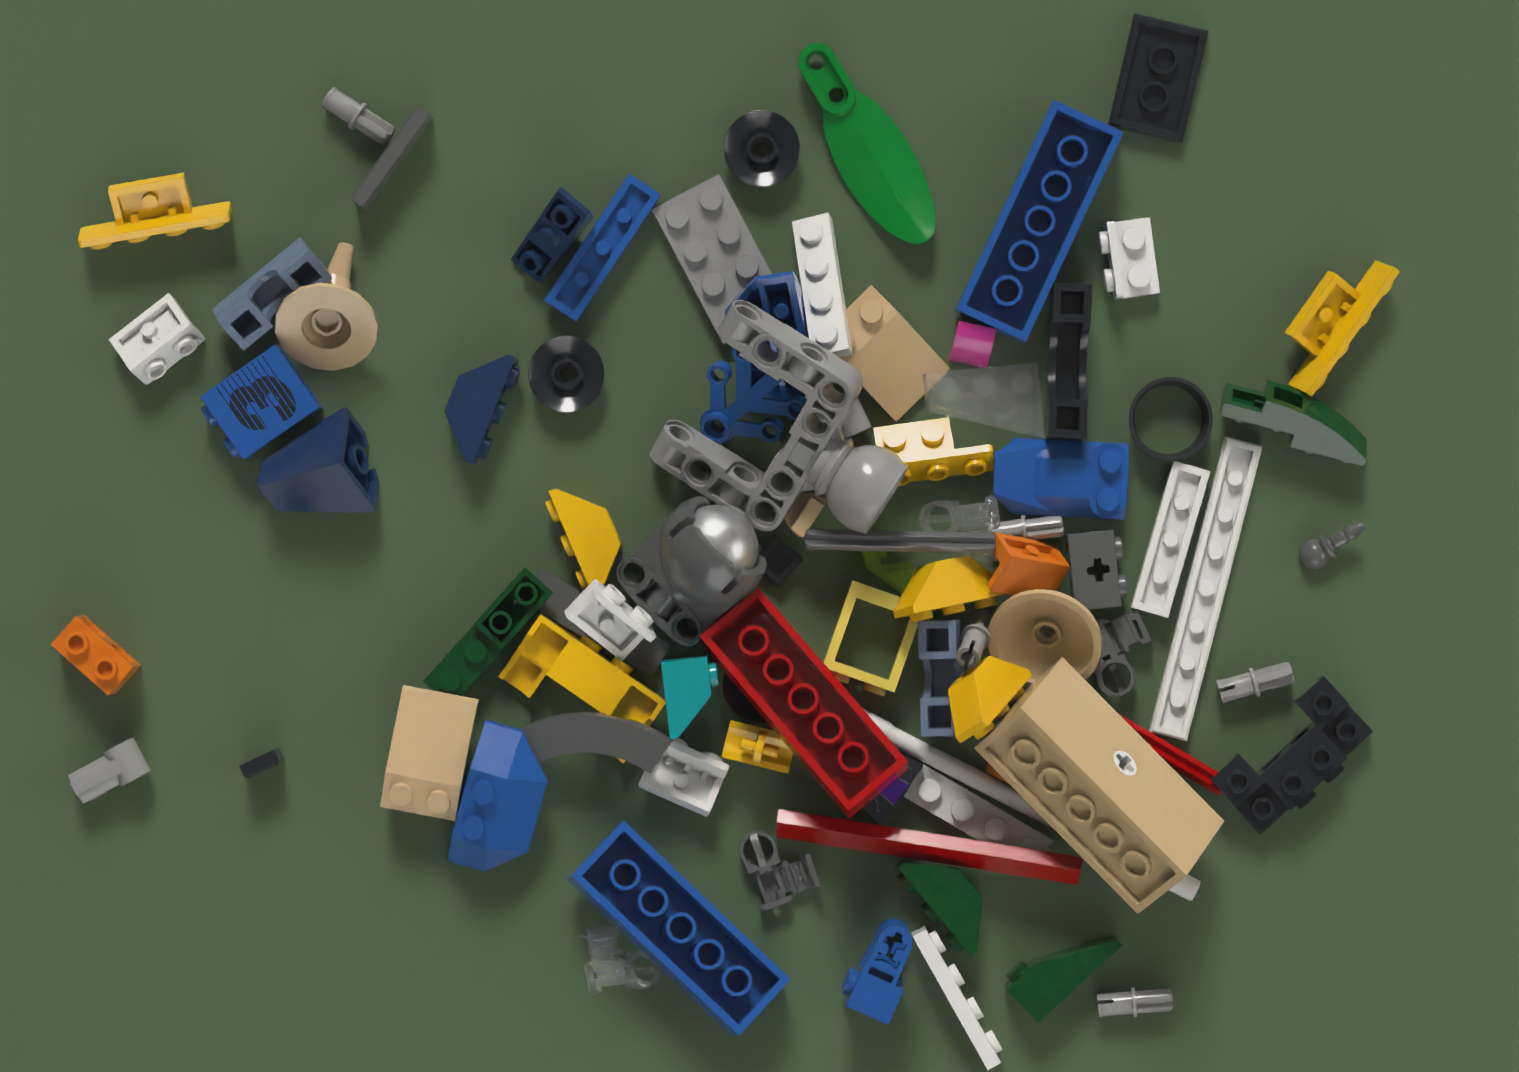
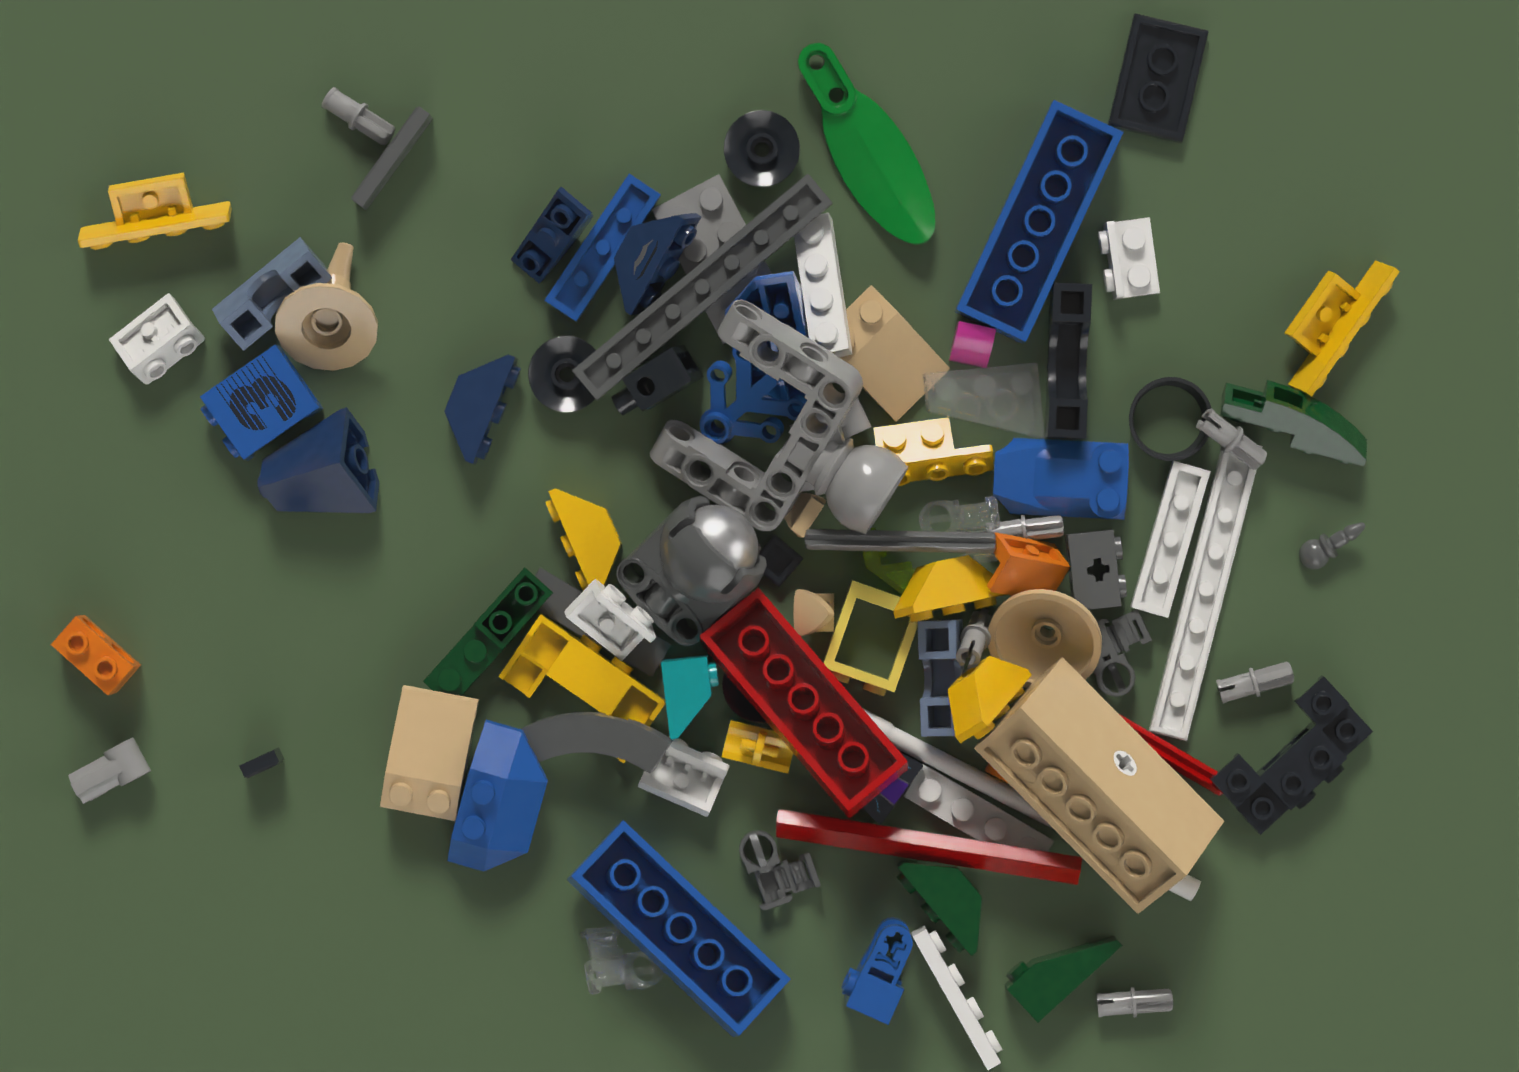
(651, 258): none -> dark blue slope
(670, 373): none -> black torso
(702, 287): none -> dark grey plate
(813, 612): none -> tan tile
(1232, 439): none -> light grey axle

